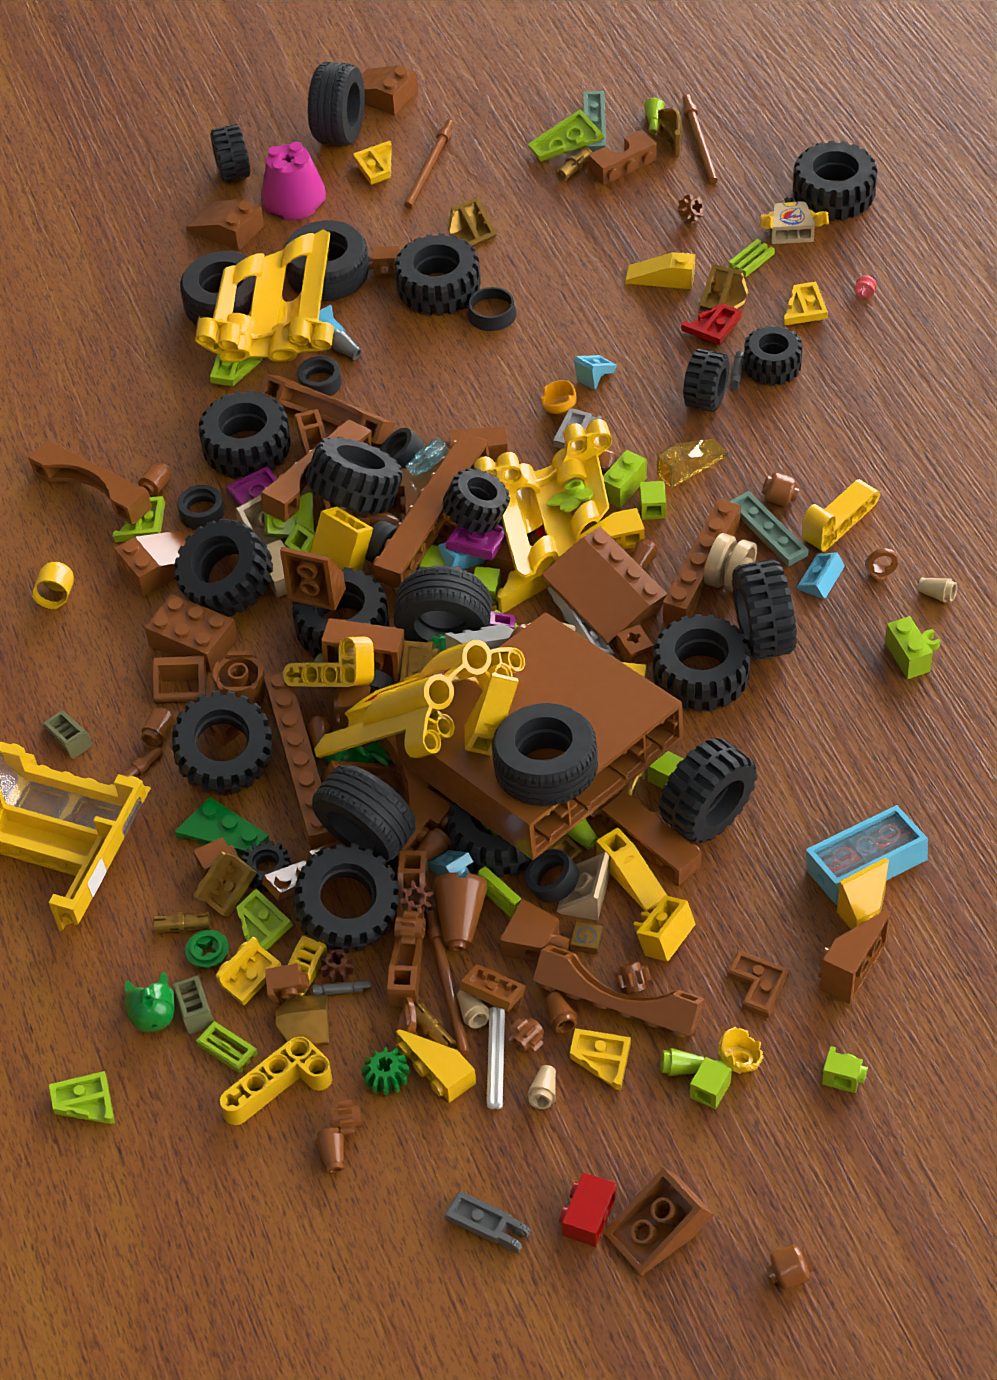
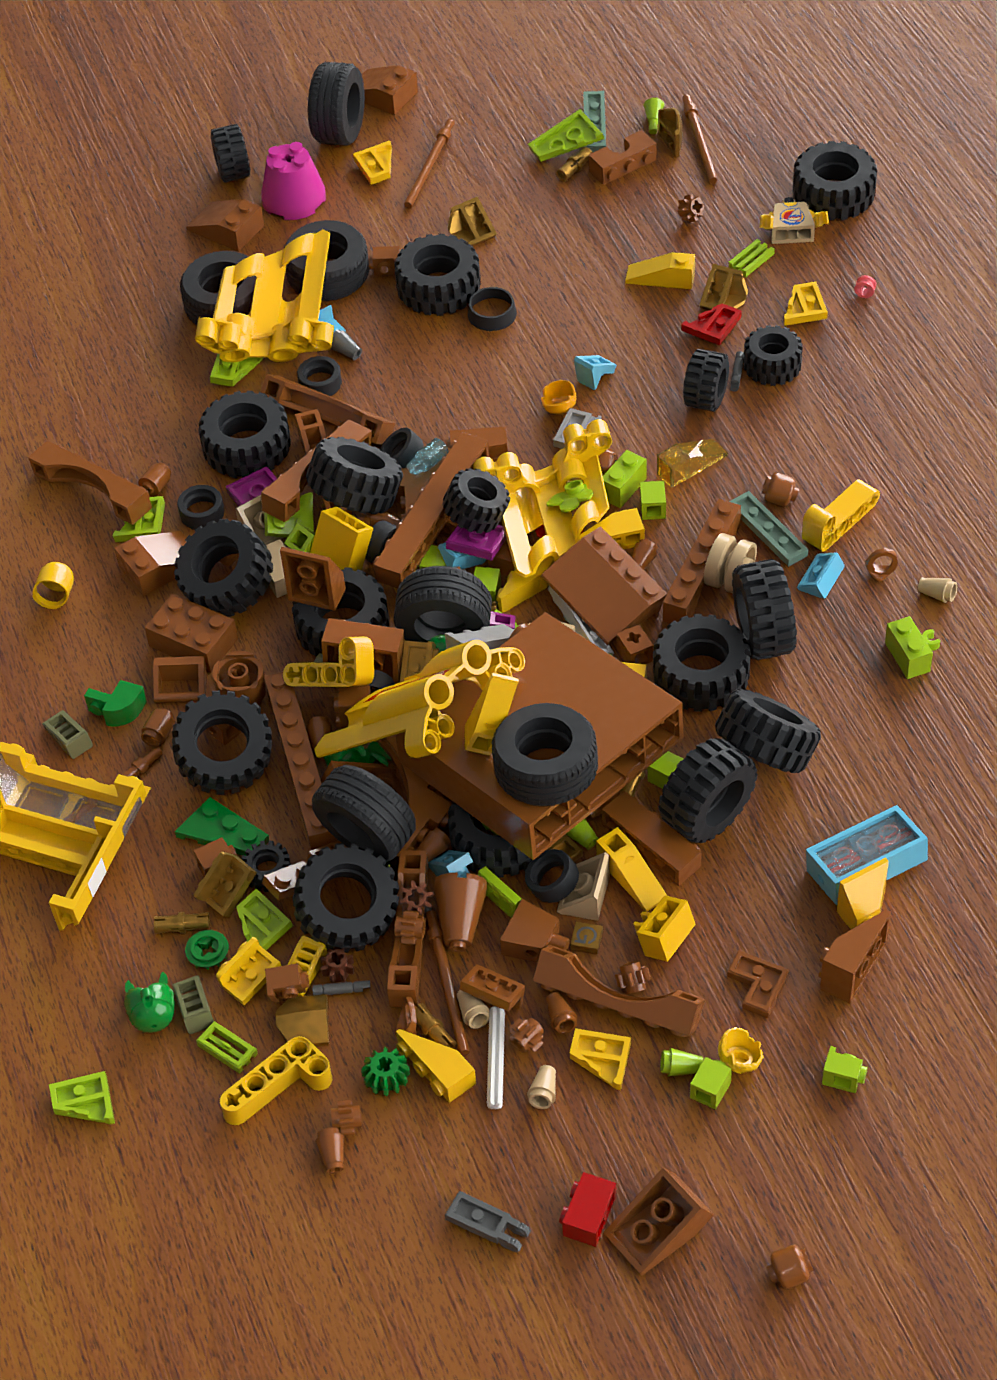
(120, 706): none -> green brick
(768, 731): none -> black tyre

